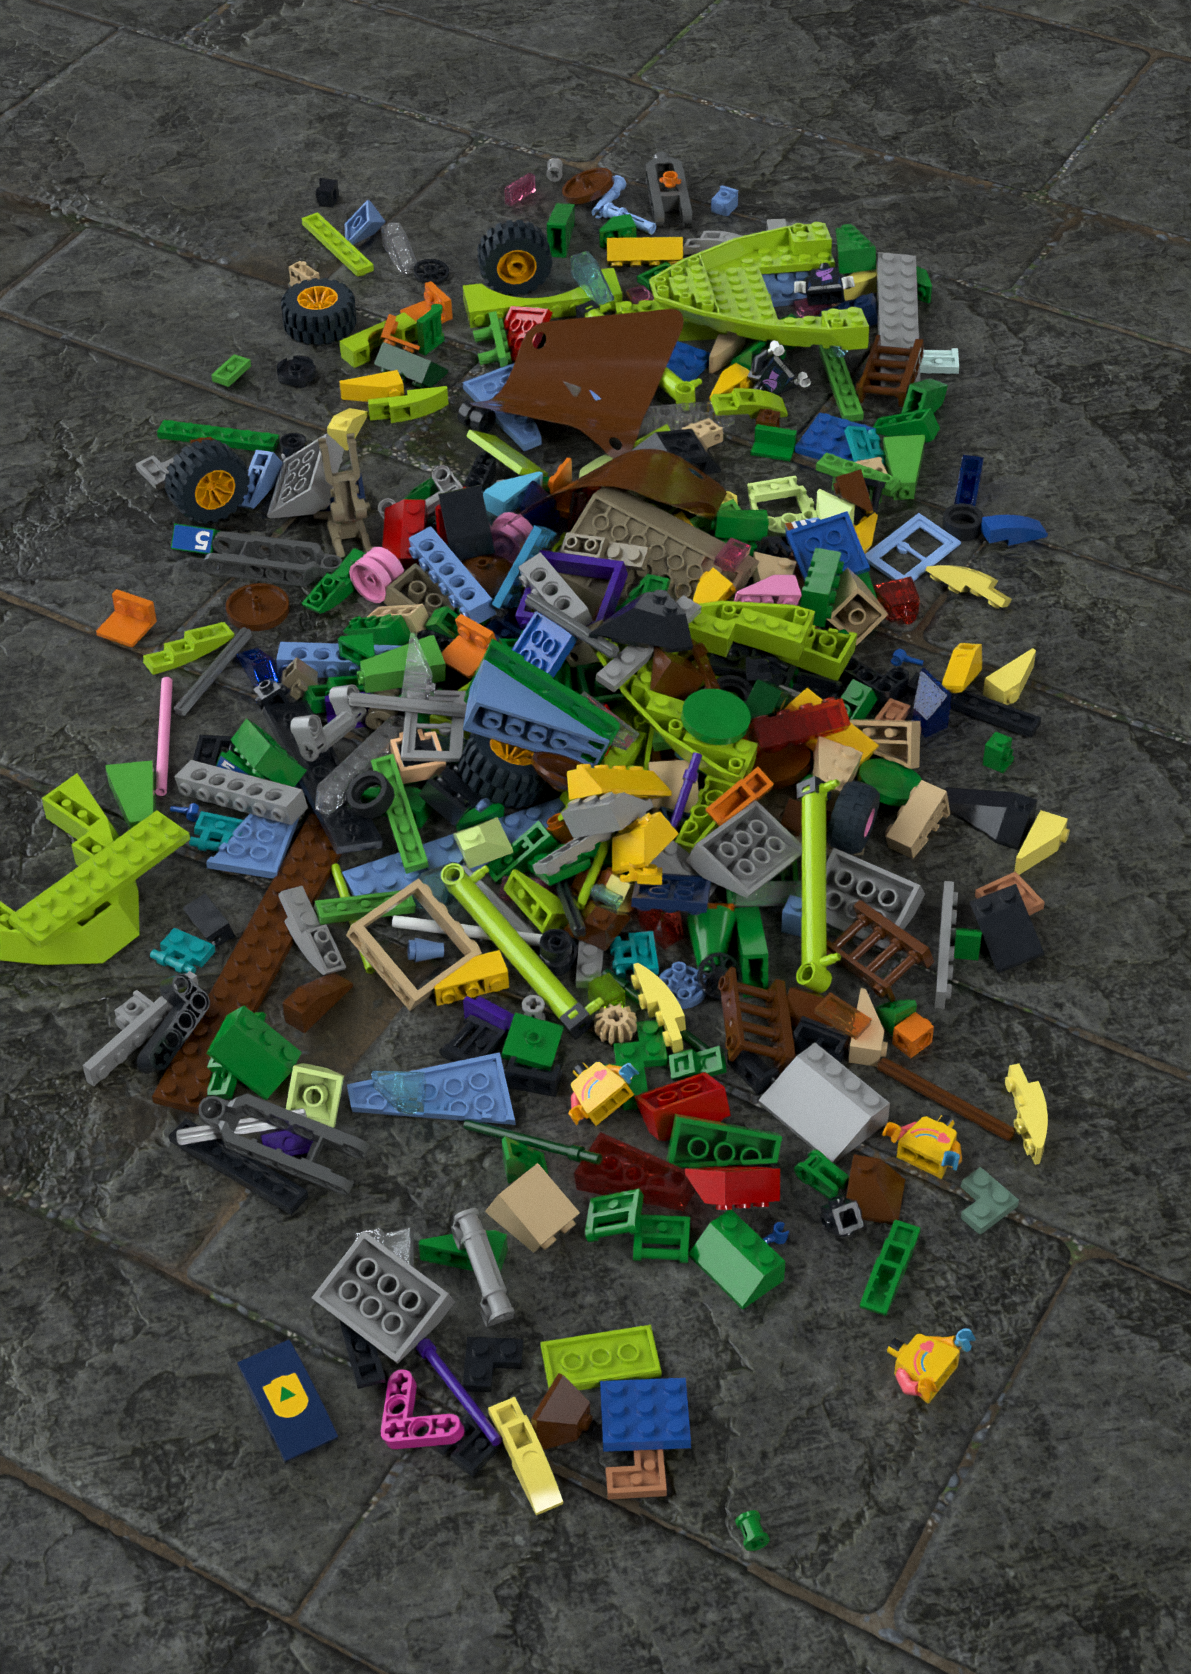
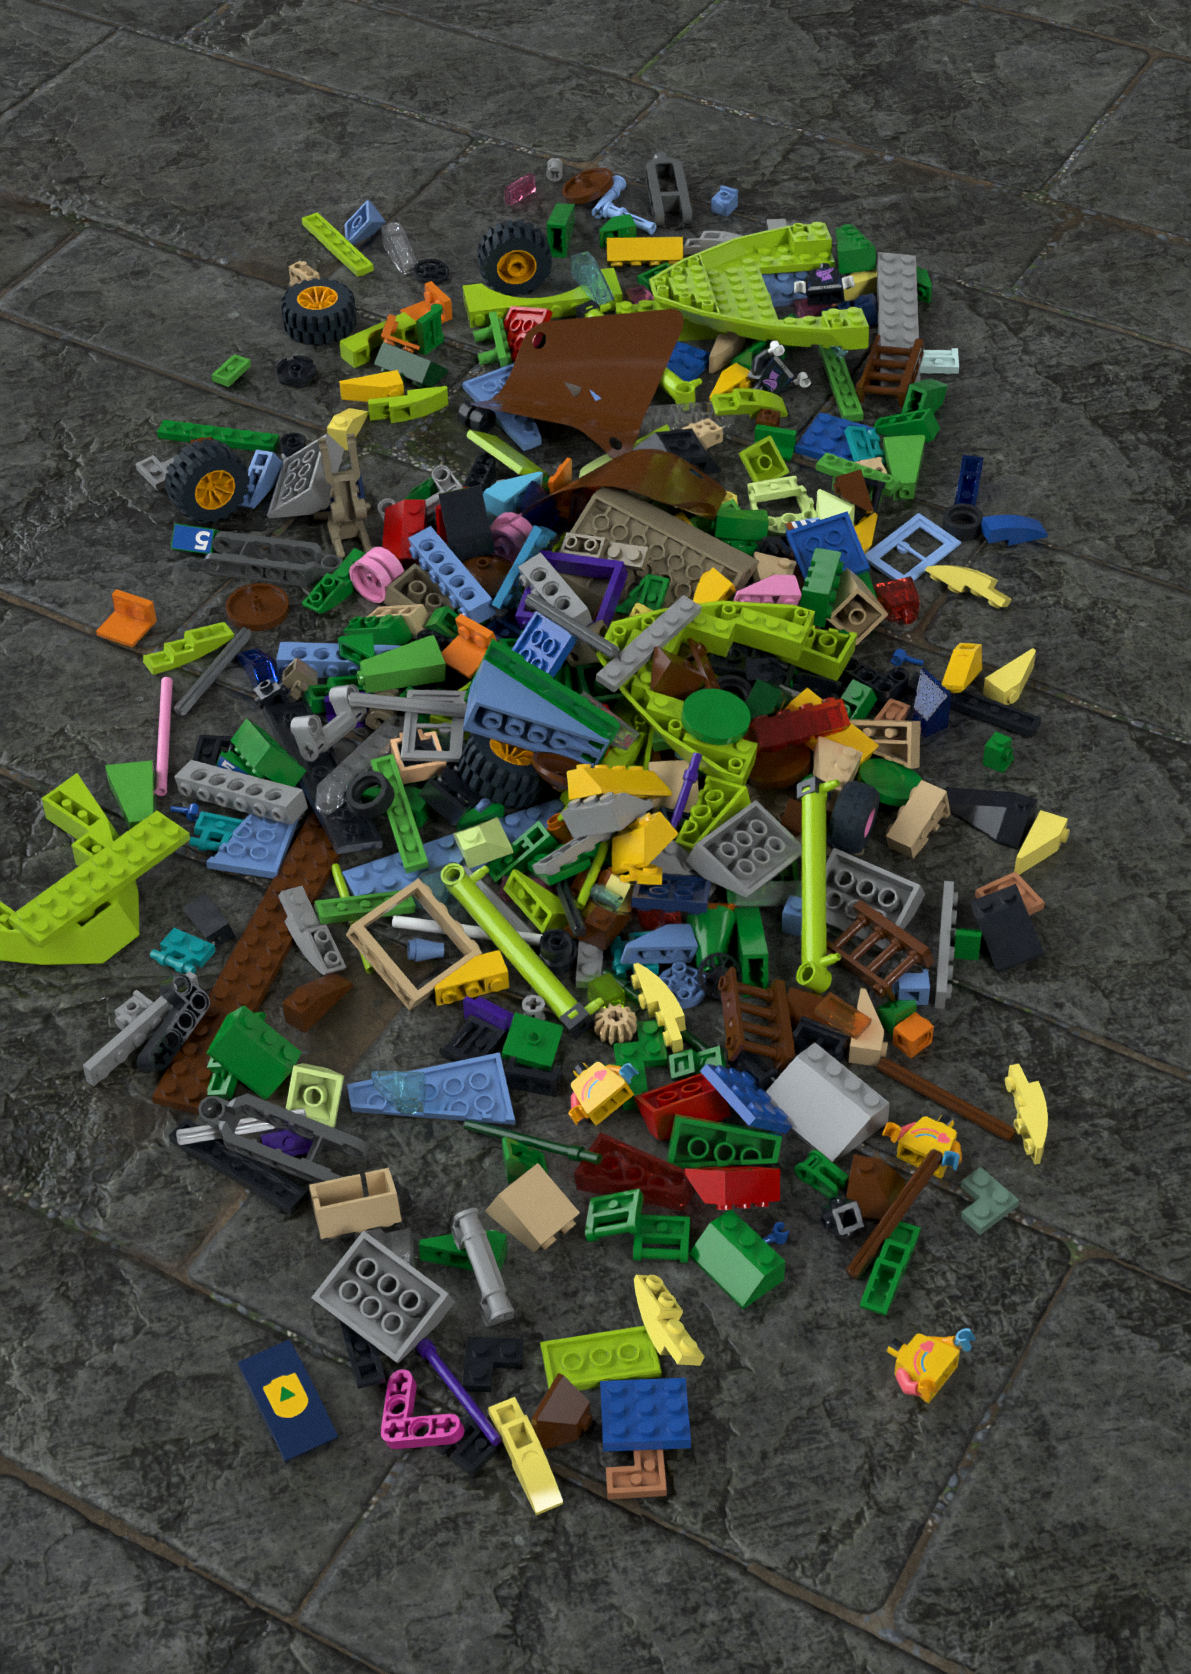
(327, 192): black brick -> none
(343, 1209): none -> tan piece
(417, 673): clear slope -> none
(648, 621): black wedge -> none
(661, 1320): none -> light yellow slope
(664, 945): none -> medium blue slope
(670, 179): orange plate -> none
(732, 555): clear pink plate -> none
(739, 796): orange slope -> none
(746, 1098): none -> blue plate
(752, 1530): green bush -> none
(763, 460): none -> lime slope
(894, 1214): none -> reddish brown axle
(913, 987): none -> medium blue brick

